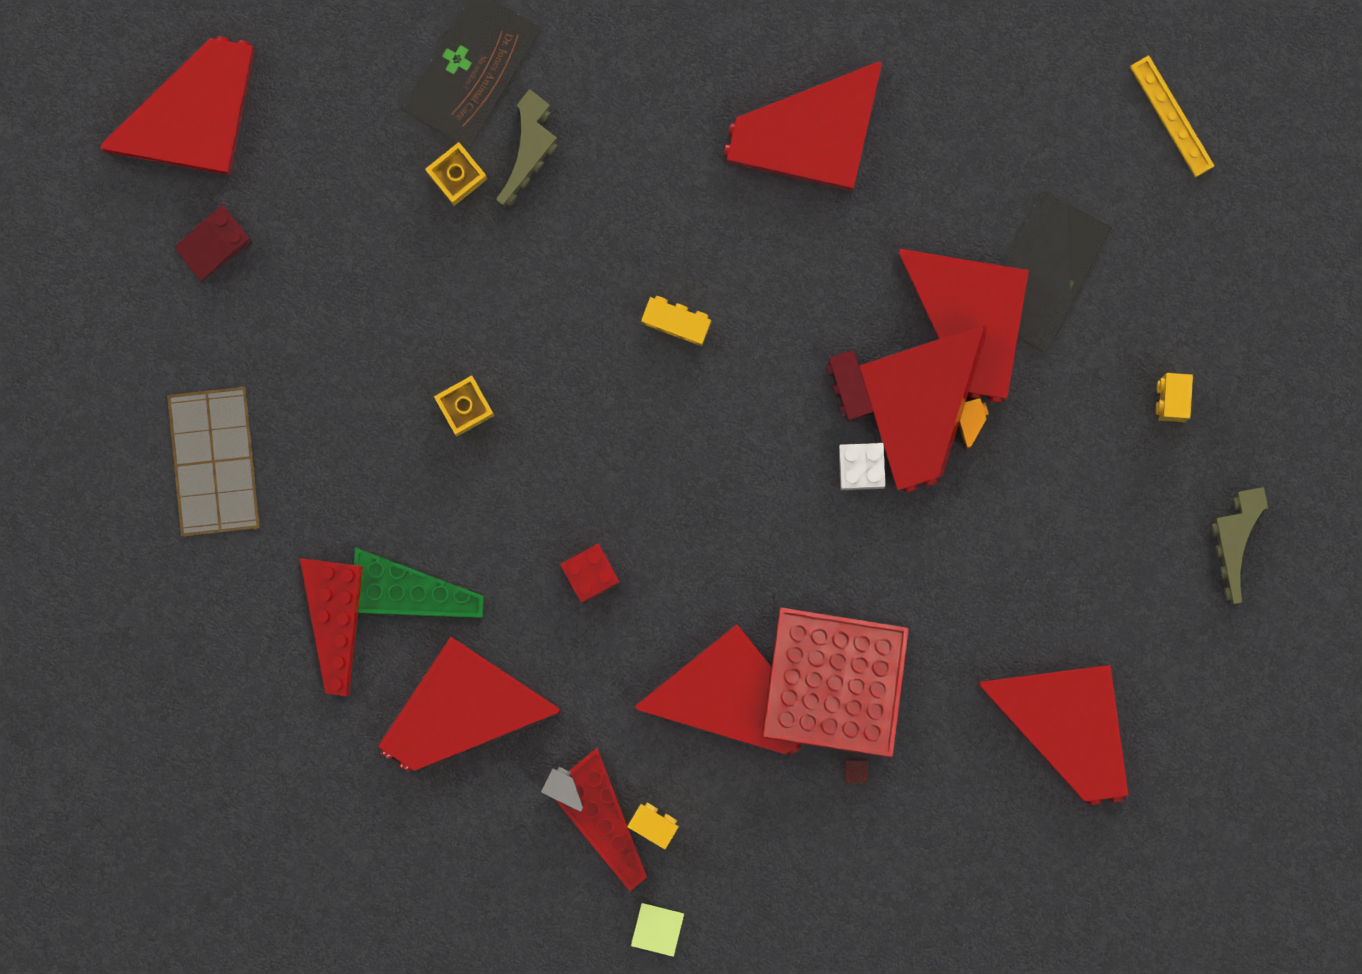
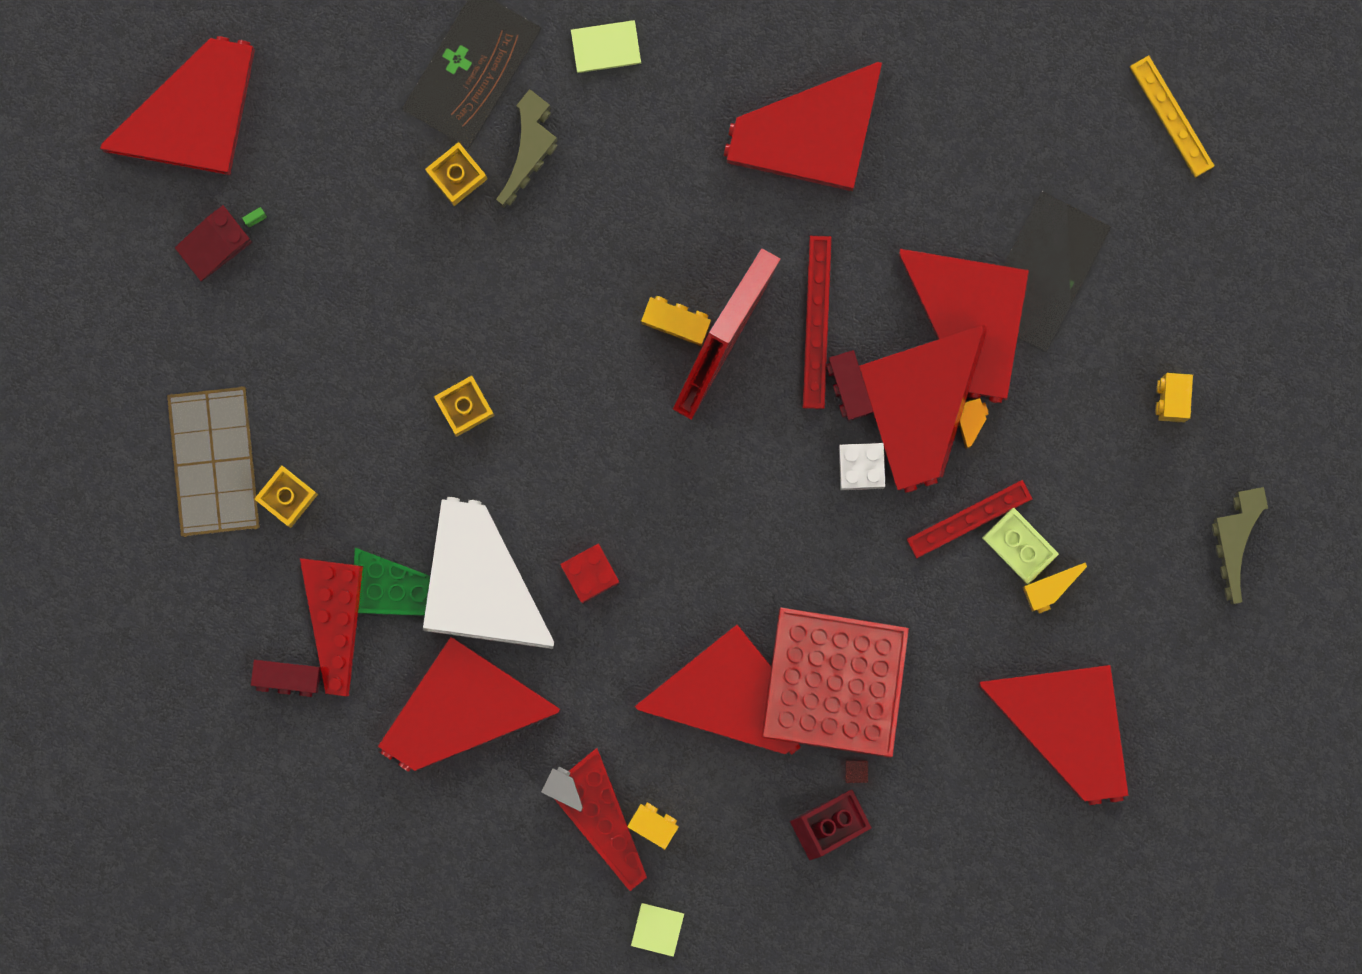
(254, 217): none -> bright green tile
(285, 677): none -> dark red brick
(286, 496): none -> yellow brick
(476, 582): none -> white slope
(606, 46): none -> yellowish green tile
(725, 333): none -> red slope
(817, 322): none -> red tile
(830, 825): none -> dark red slope
(969, 519): none -> red tile
(1020, 546): none -> yellowish green tile
(1048, 590): none -> yellow slope

